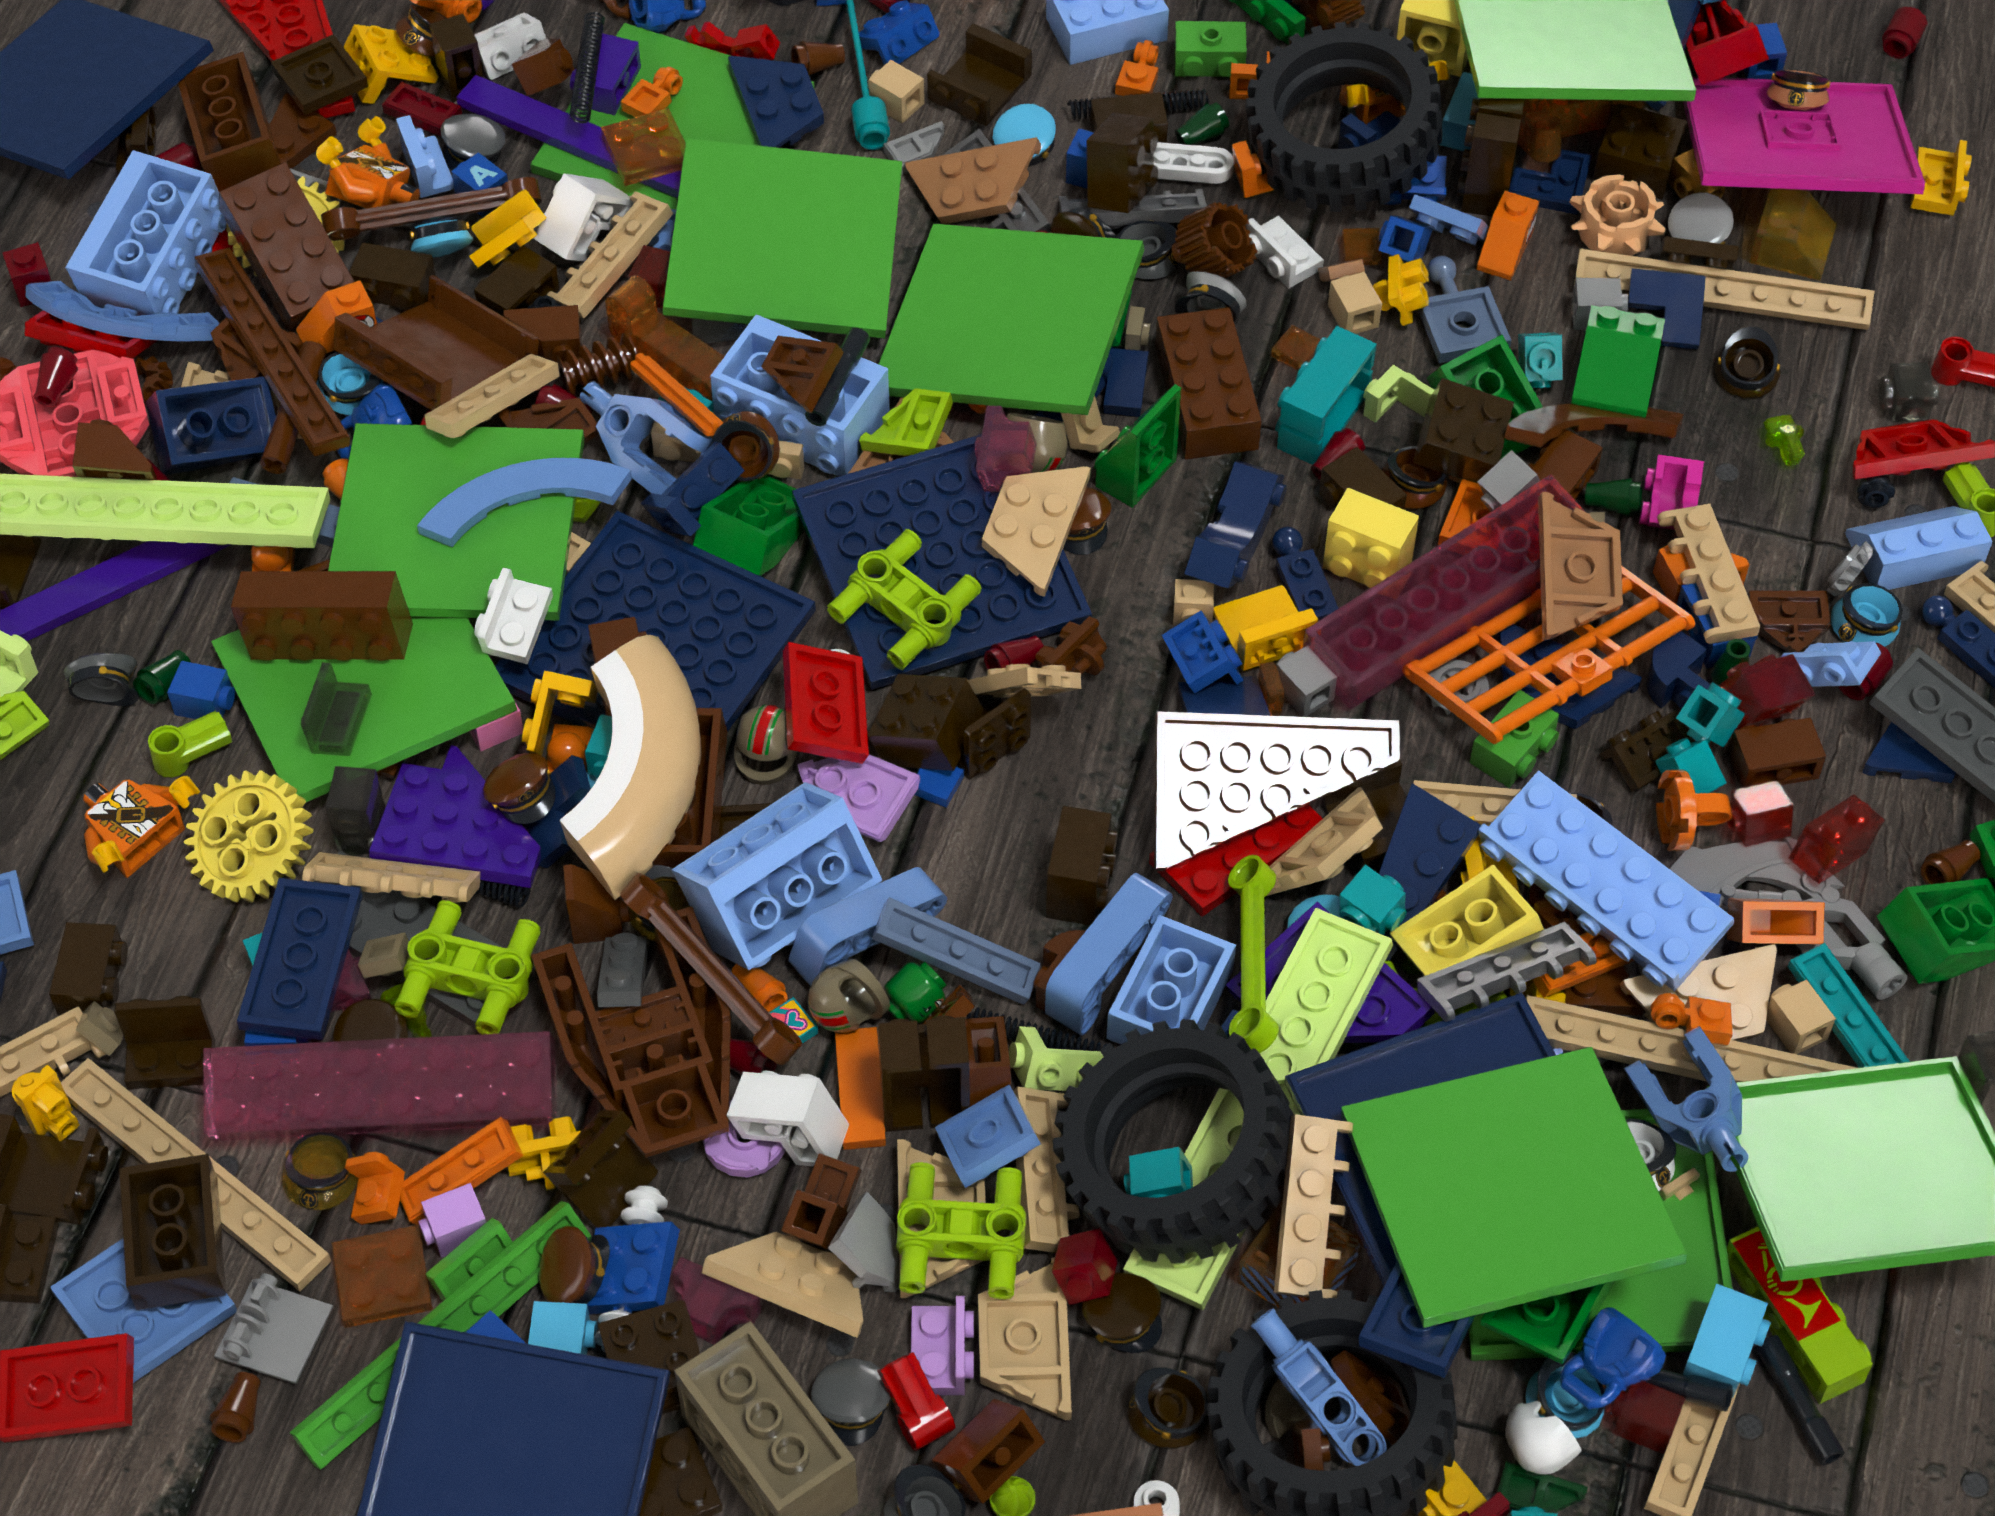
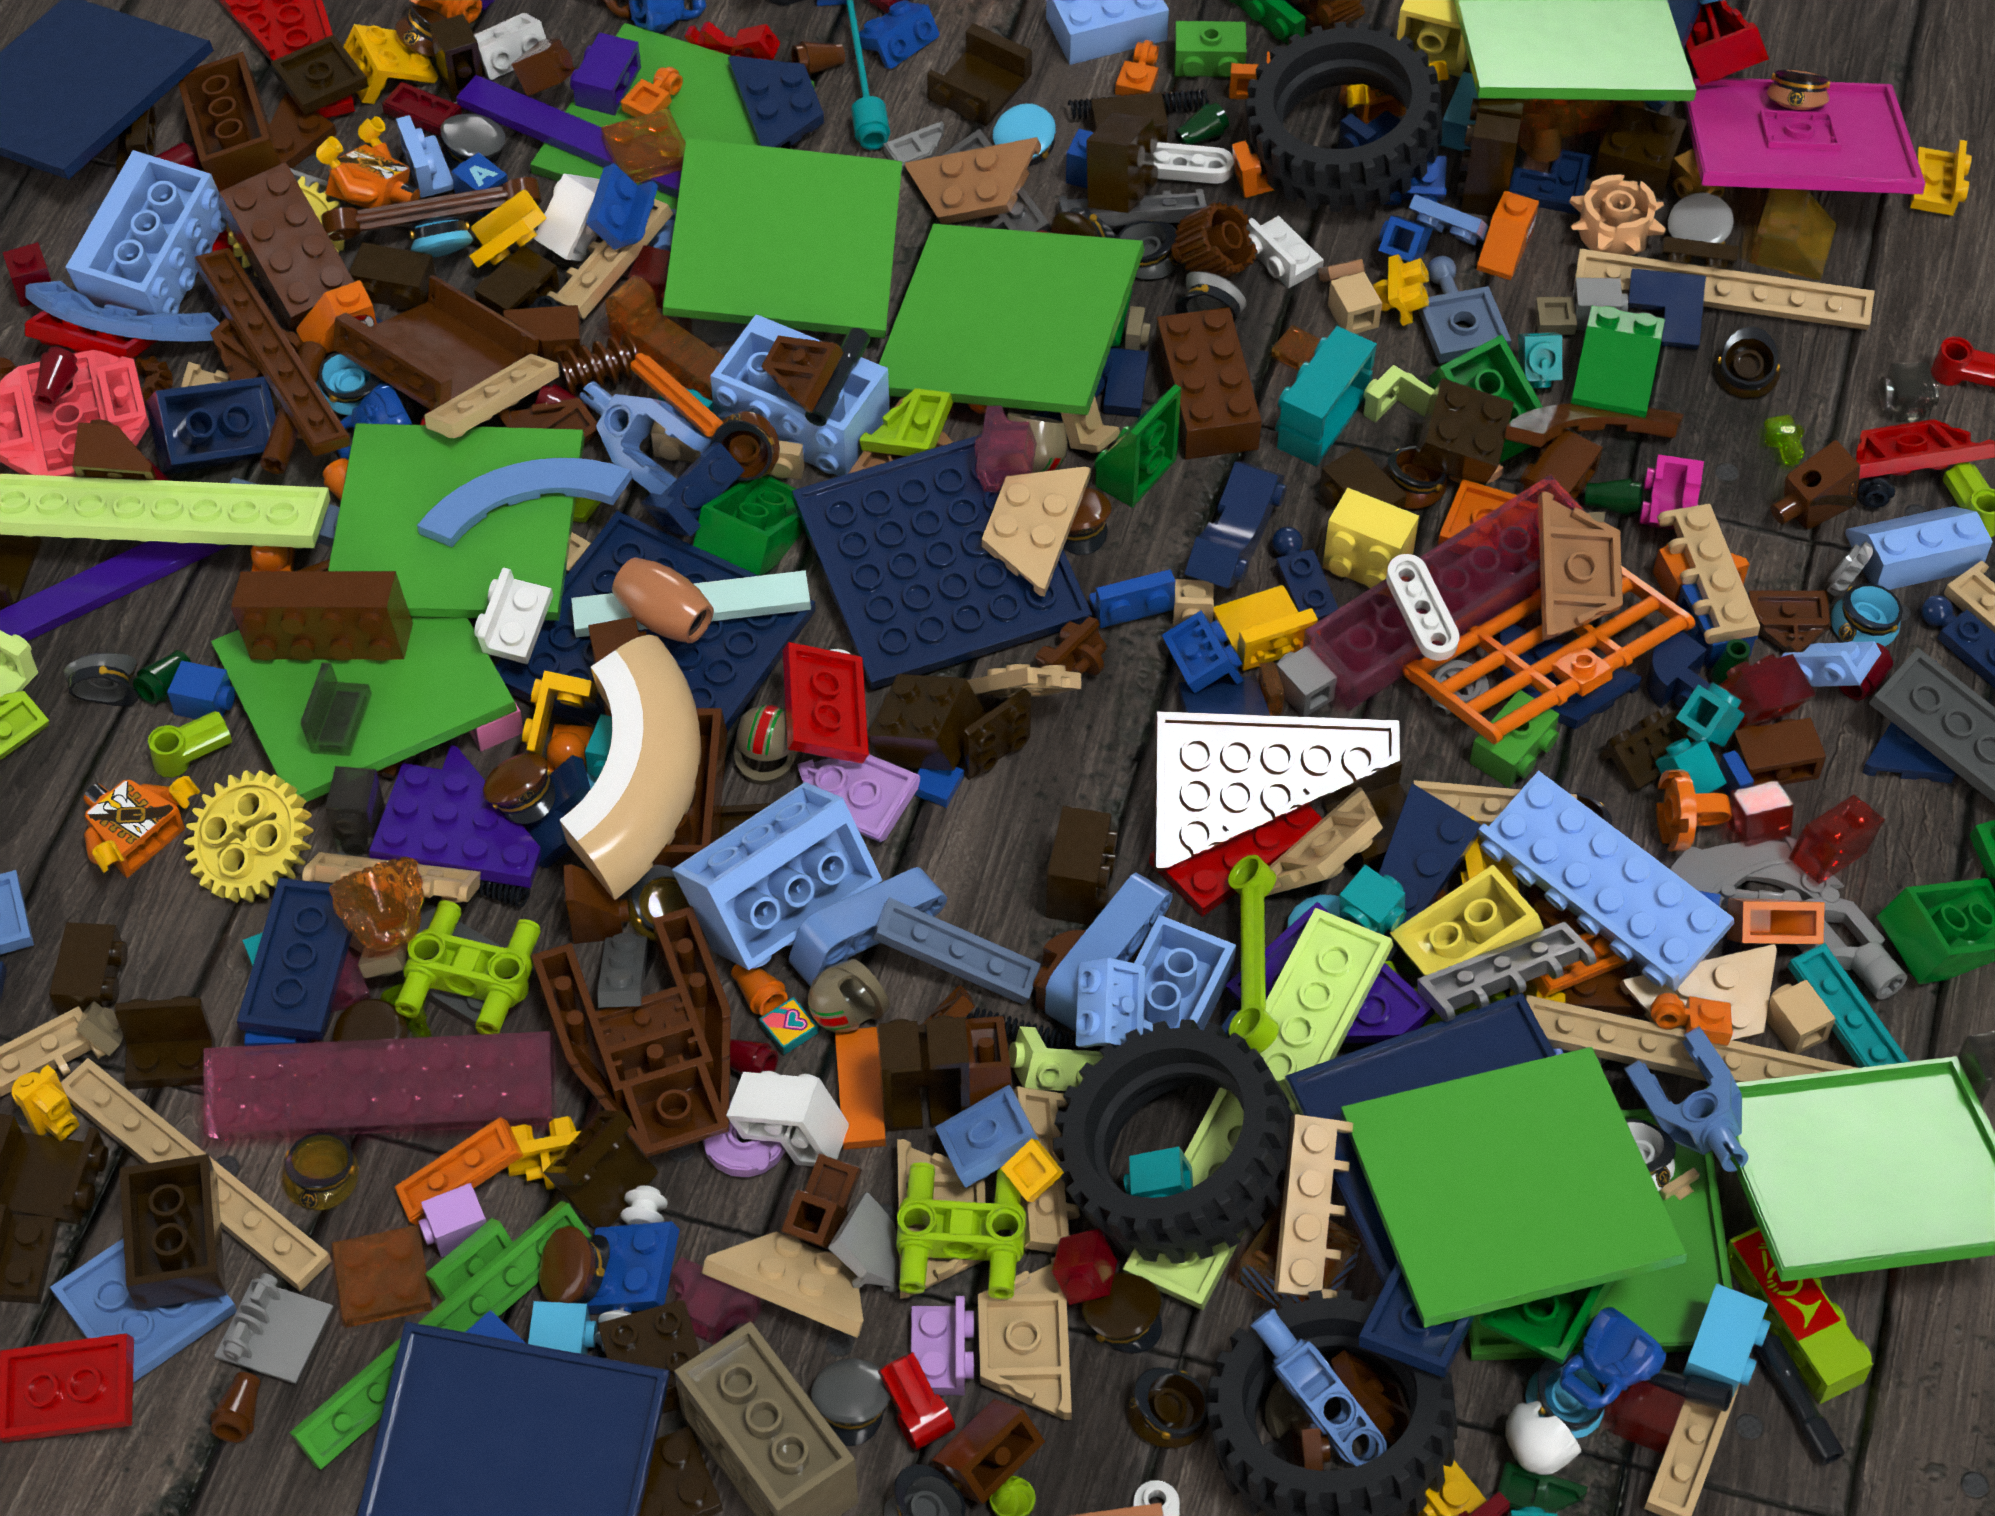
(377, 1187): orange bracket -> none
(381, 903): none -> clear orange hair
(587, 50): black piece -> none
(620, 208): none -> blue bracket
(662, 600): none -> nougat piece
(728, 597): none -> light aqua tile
(770, 1034): reddish brown piece -> none
(898, 89): tan brick -> none
(904, 599): lime piece -> none
(915, 992): green head -> none
(1012, 652): dark red cone -> none
(1032, 1170): none -> yellow tile
(1109, 1002): none -> light blue bracket
(1134, 598): none -> blue bracket
(1337, 446): dark red cone -> none
(1362, 244): clear orange tile -> none
(1422, 593): none -> white plate
(1506, 481): light grey brick -> none
(1556, 315): none -> dark tan plate
(1734, 773): none -> blue tile
(1776, 52): blue brick -> none
(1819, 488): none -> reddish brown torso
(1904, 32): dark red brick -> none
(1950, 863): reddish brown cone -> none

